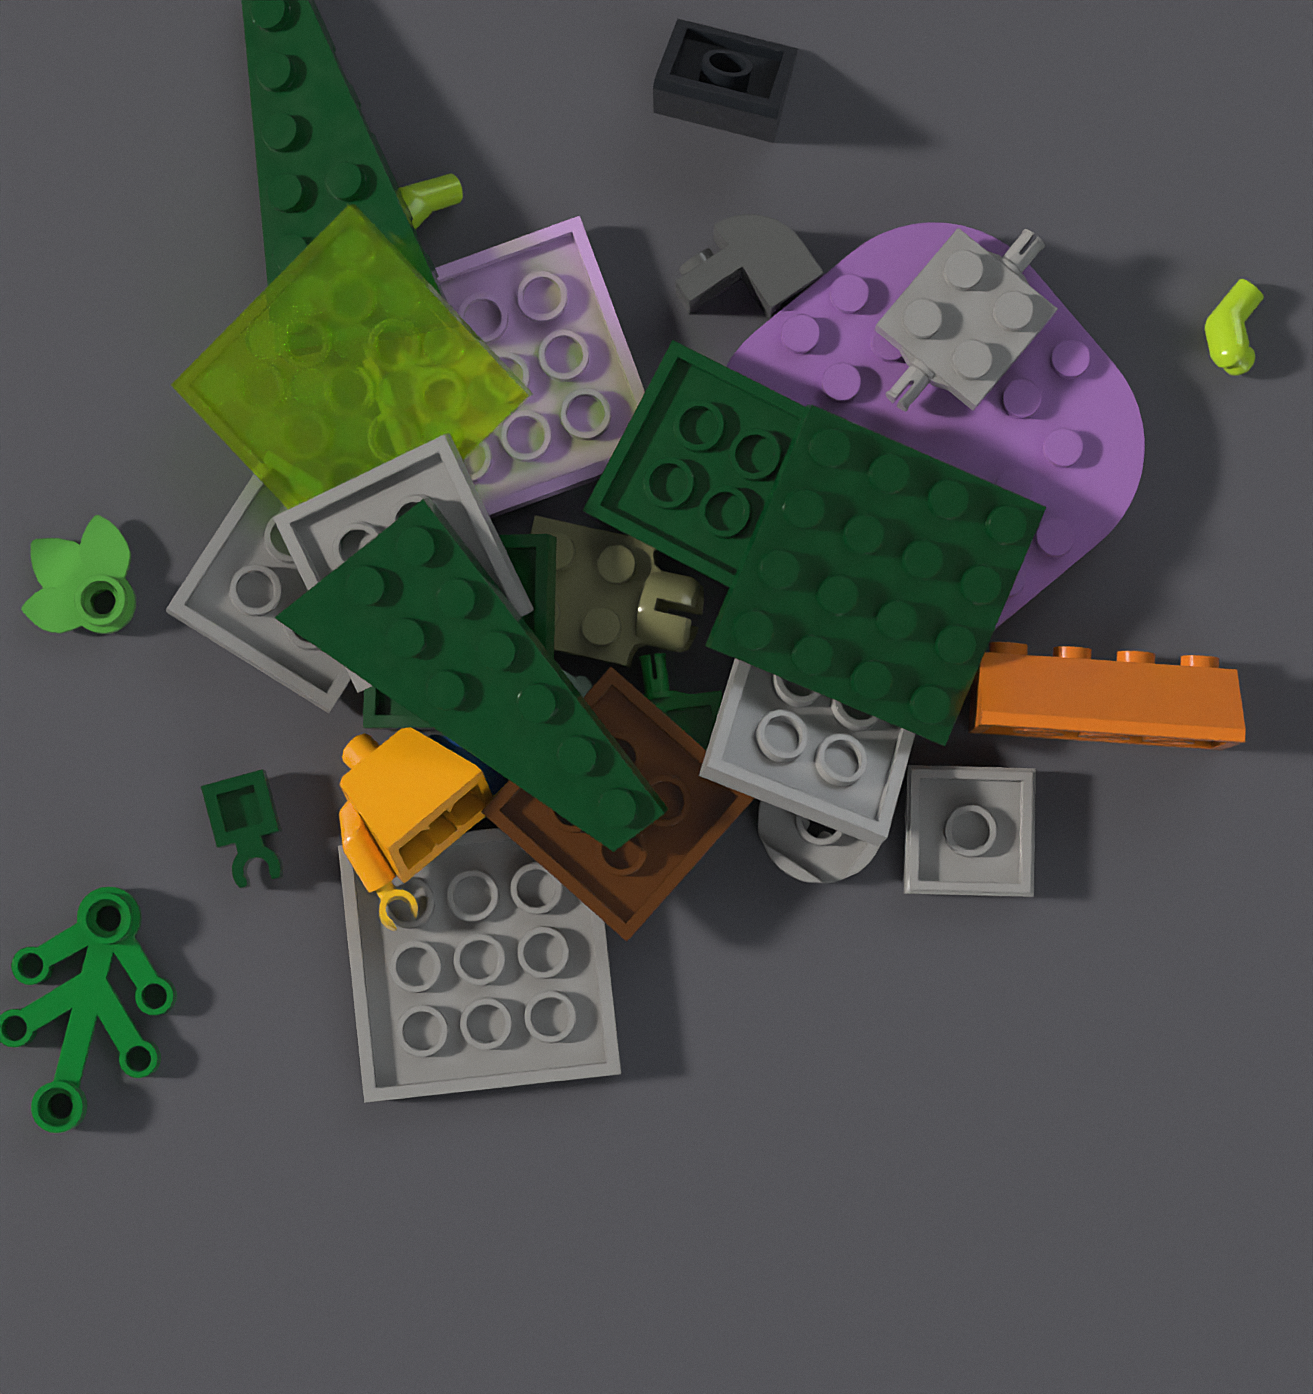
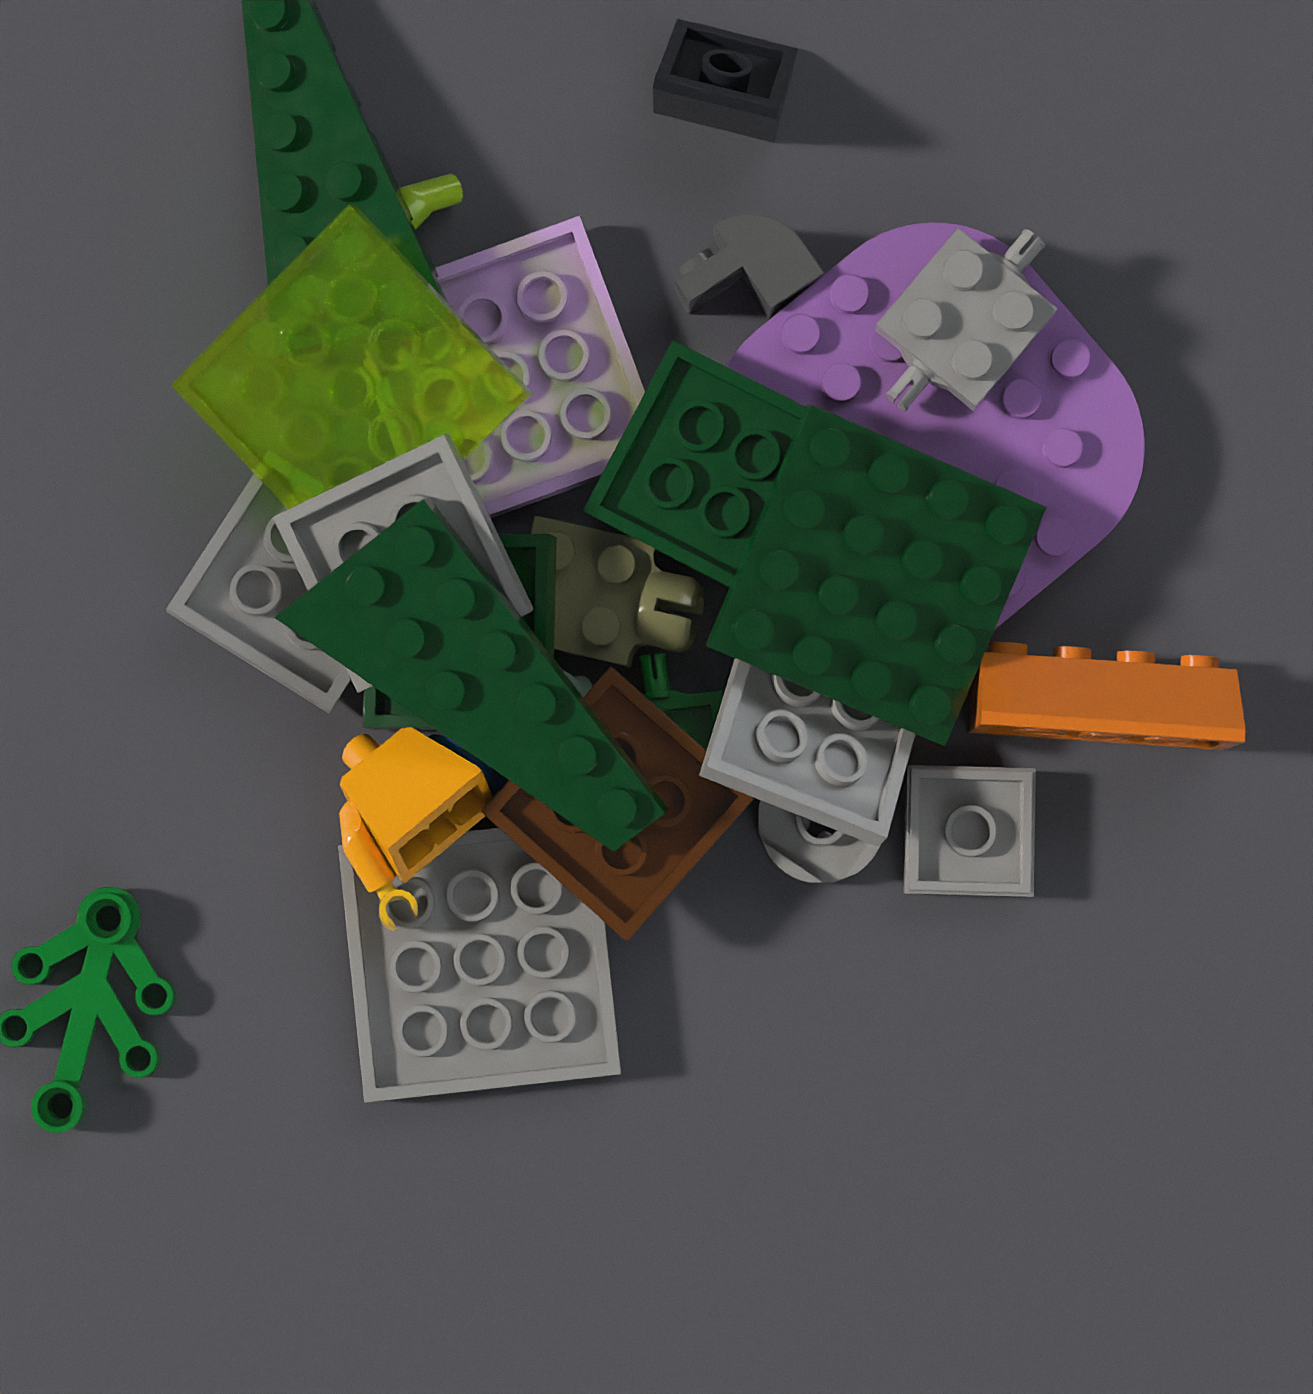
(76, 575): bright green plate -> none
(241, 815): dark green plate -> none
(1227, 332): lime arm -> none

